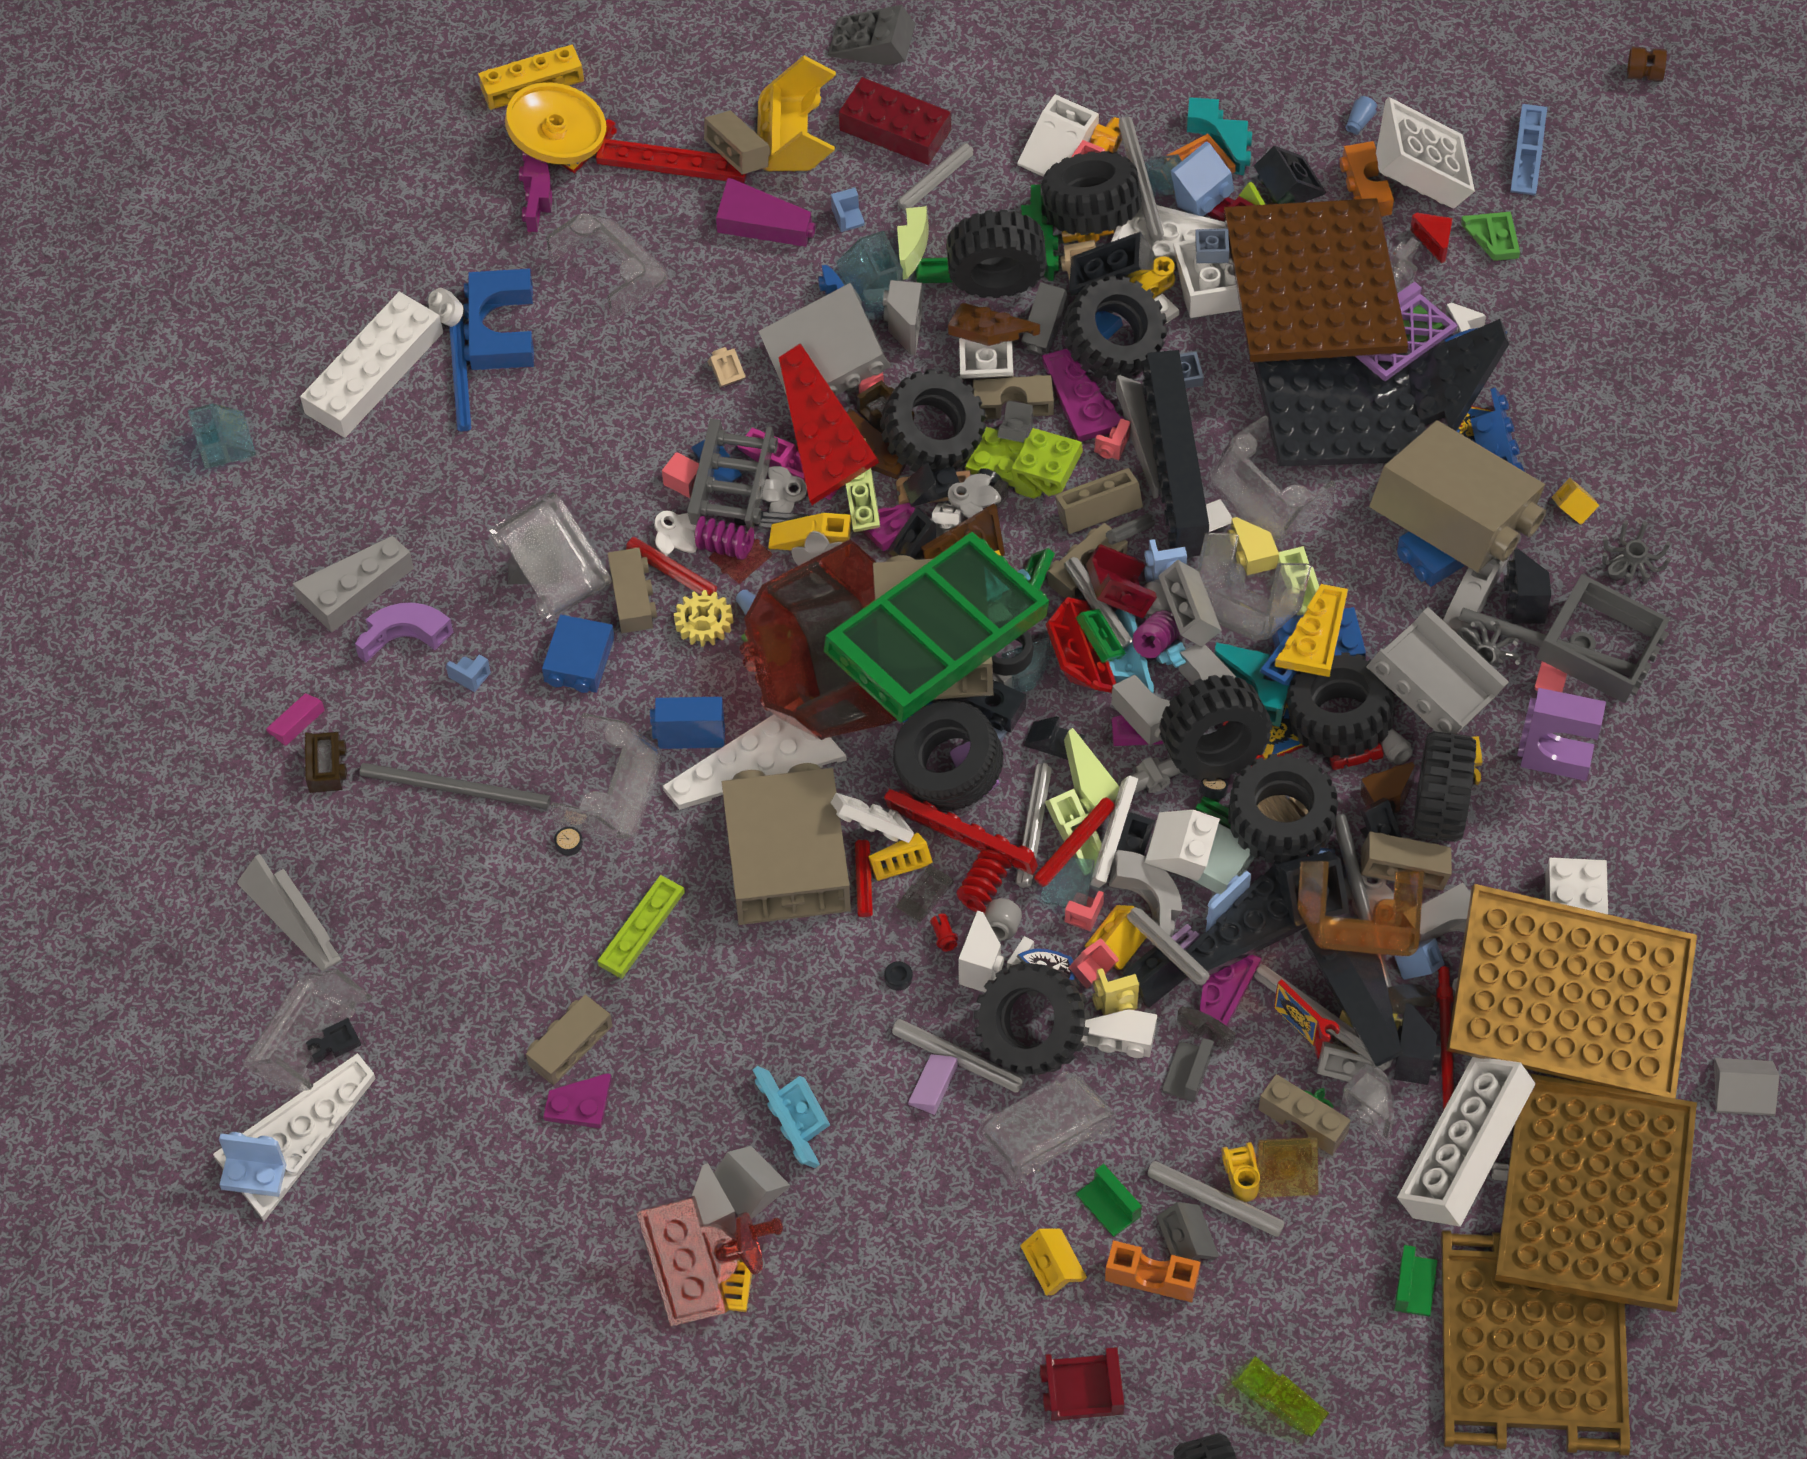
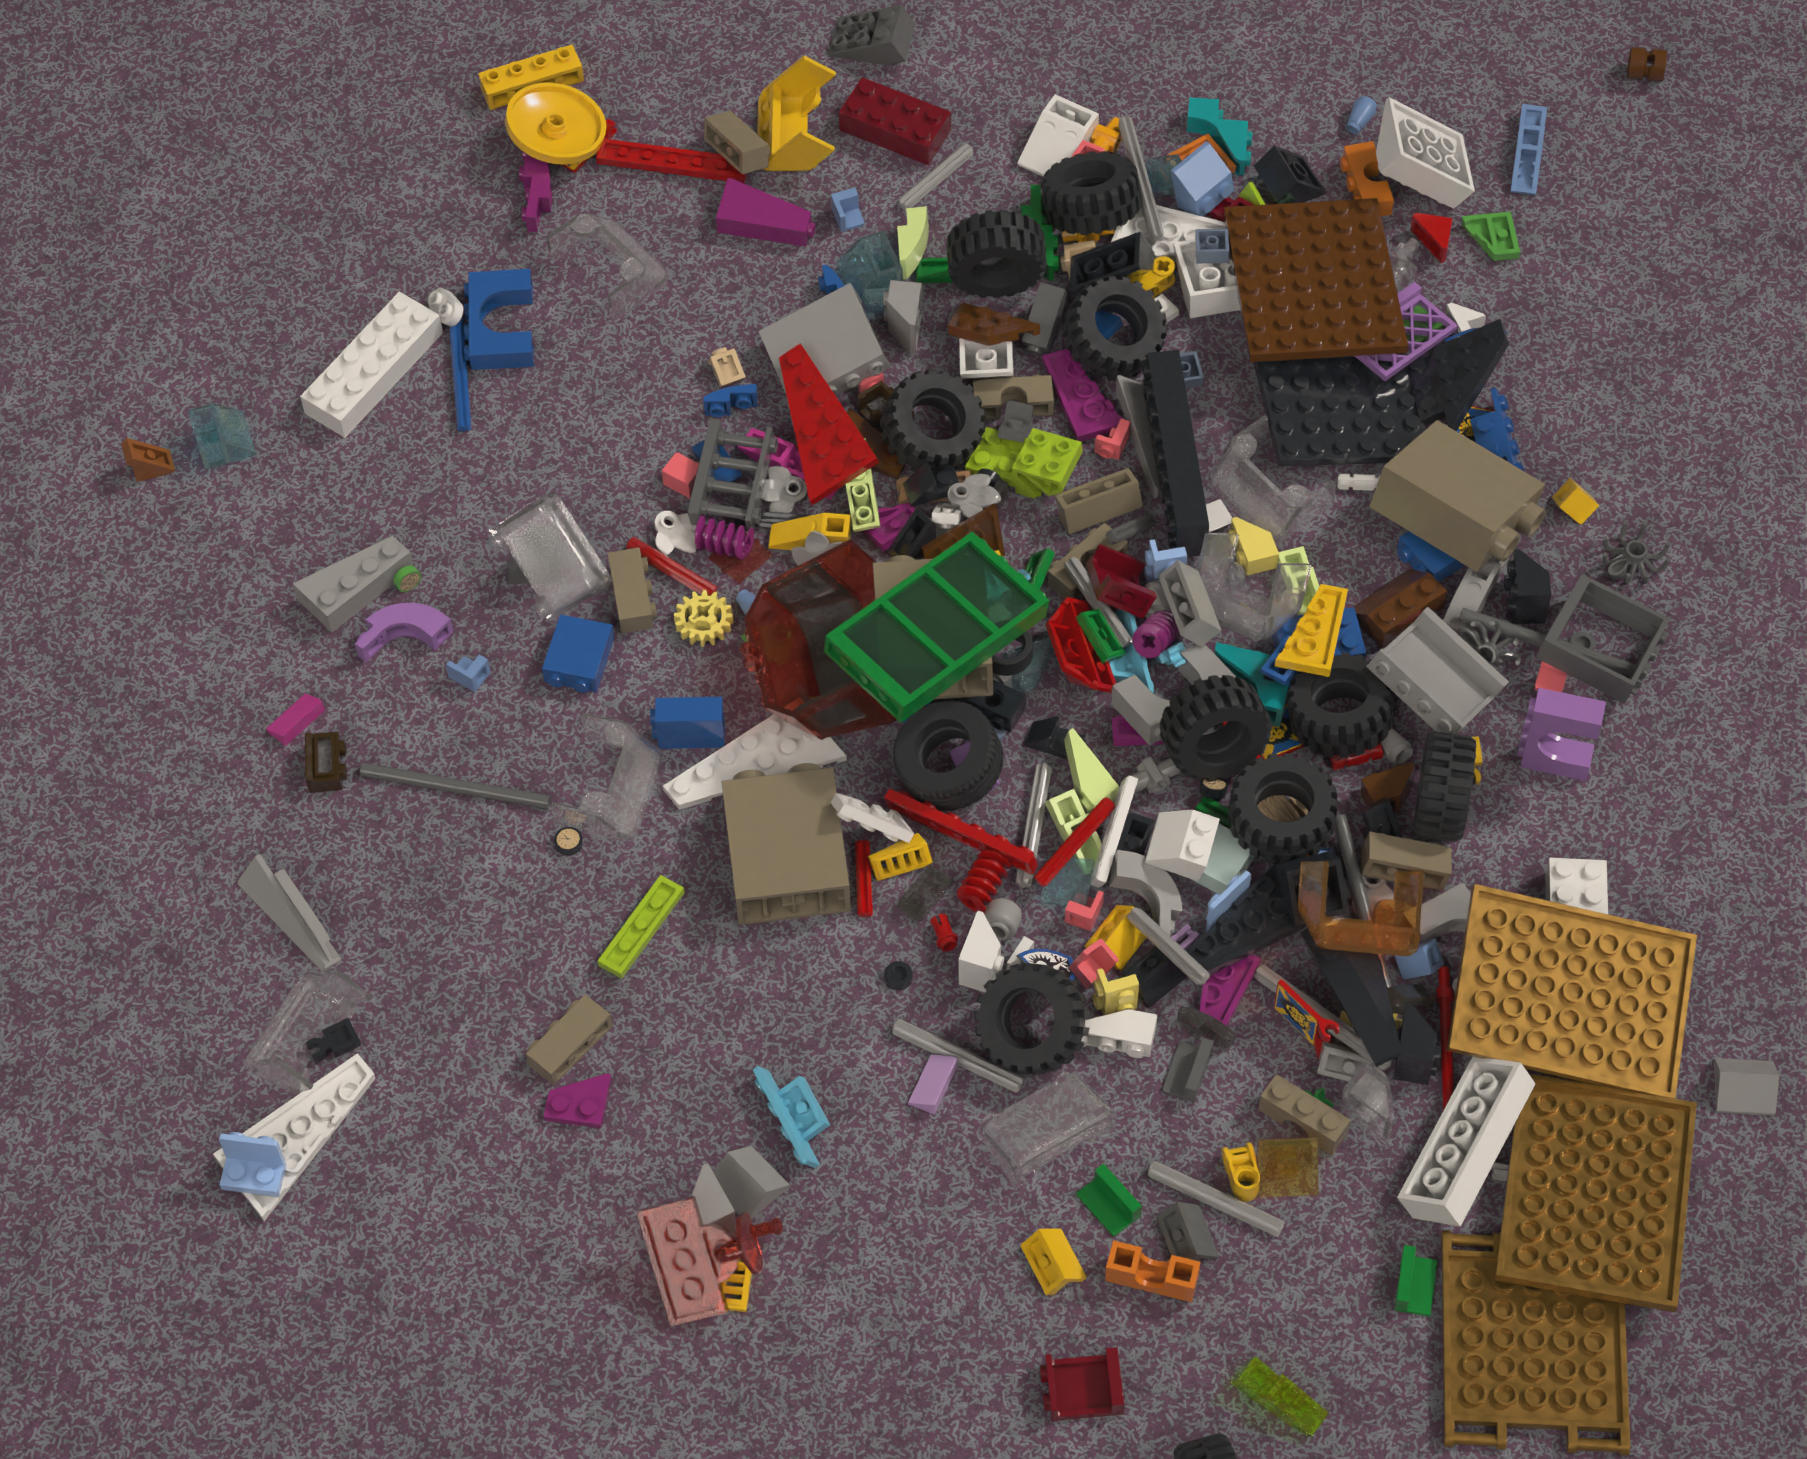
(147, 459): none -> dark orange slope
(407, 578): none -> tile
(720, 402): none -> blue slope
(1358, 482): none -> white axle
(1398, 605): none -> reddish brown slope

